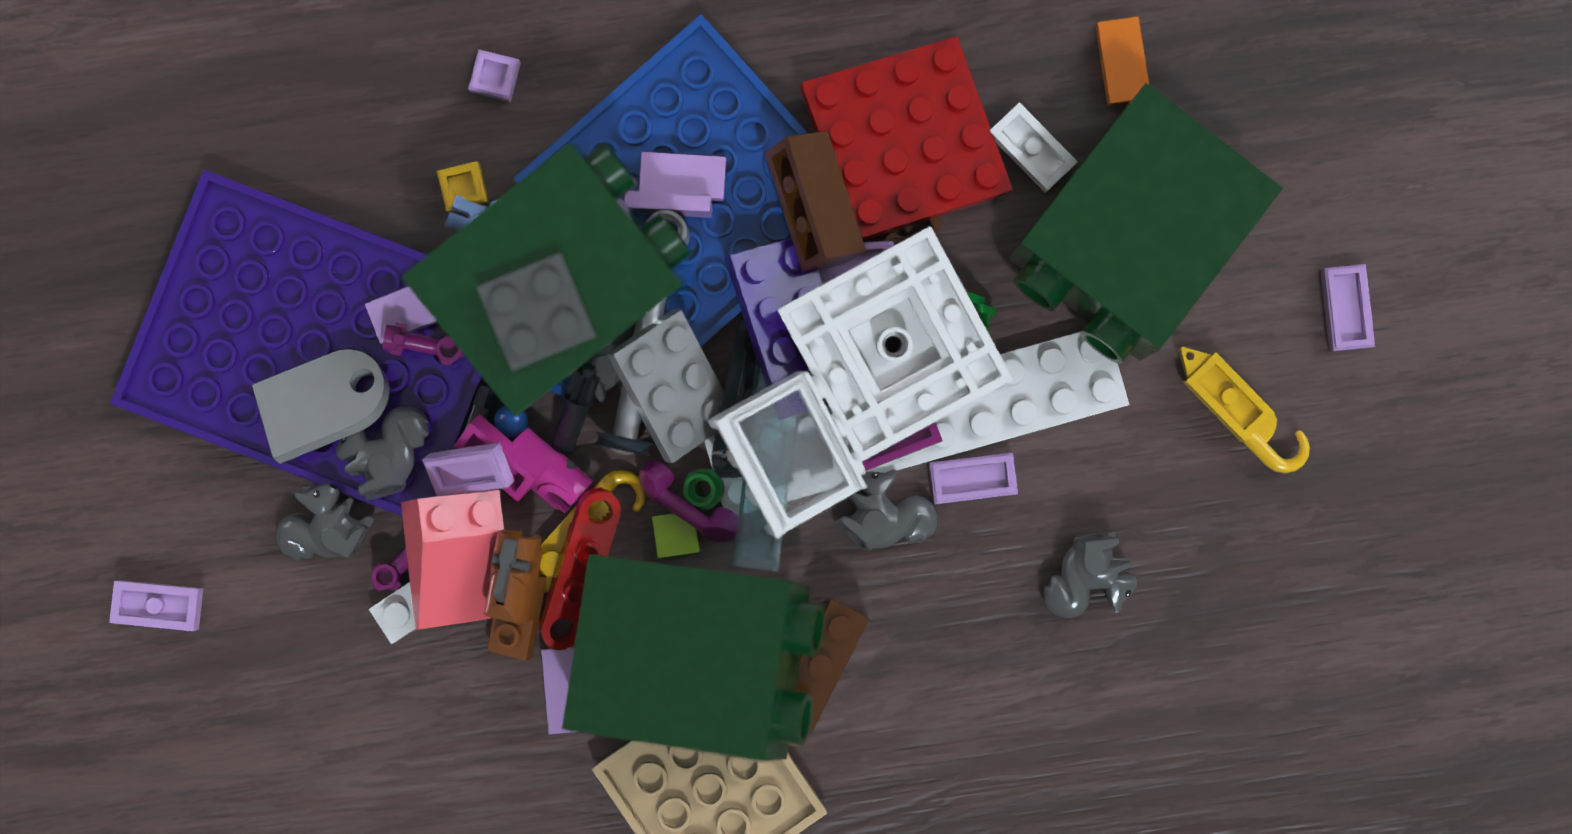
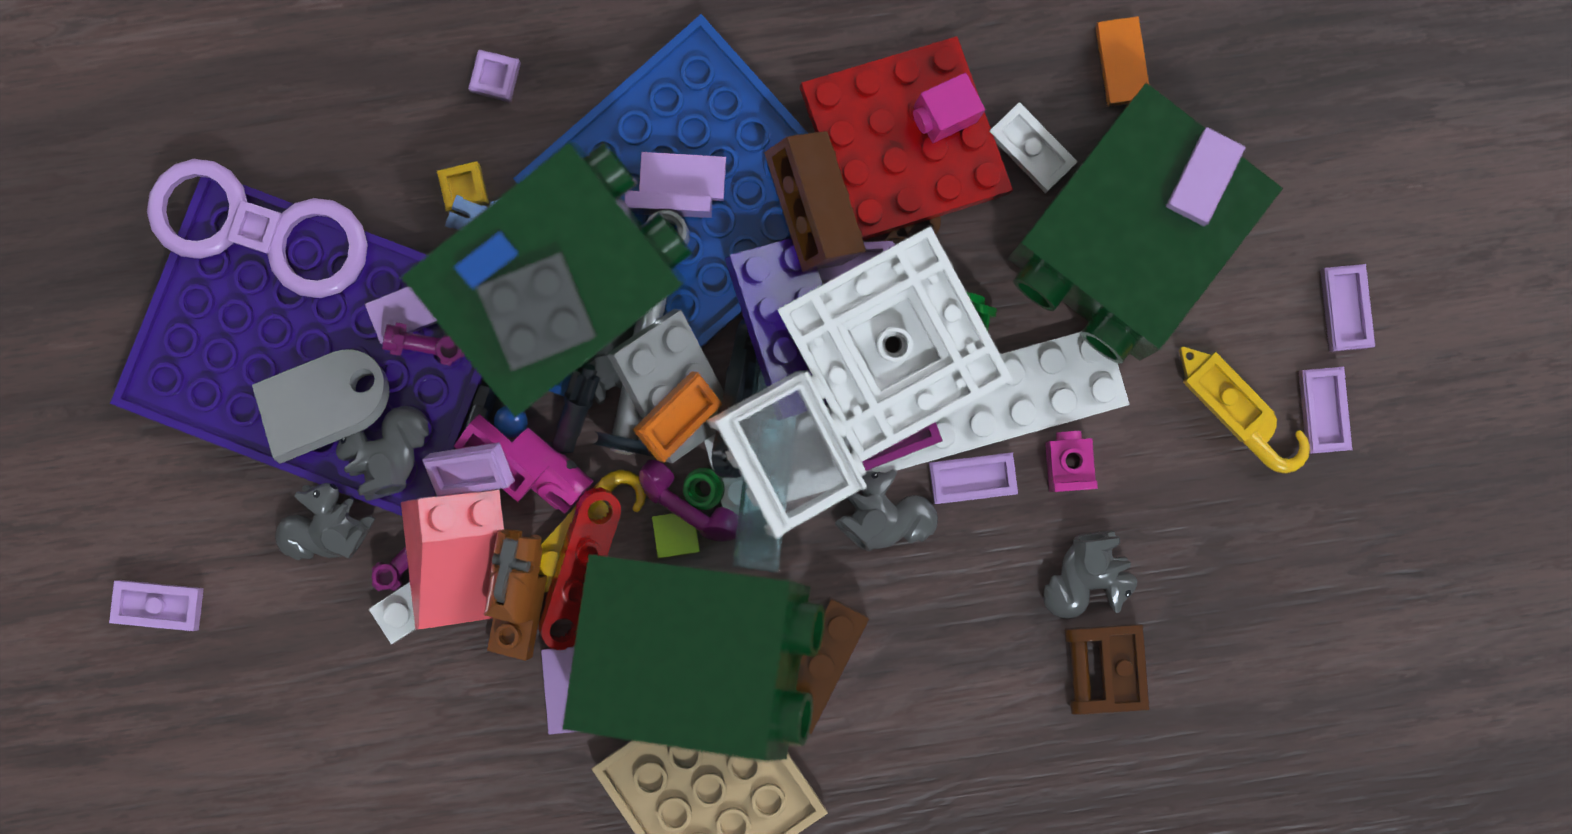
(256, 228): none -> lavender bar
(486, 260): none -> blue piece
(677, 416): none -> orange tile
(948, 108): none -> dark pink brick
(1059, 474): none -> dark pink brick
(1121, 669): none -> reddish brown plate
(1205, 176): none -> lavender tile
(1325, 409): none -> lavender tile

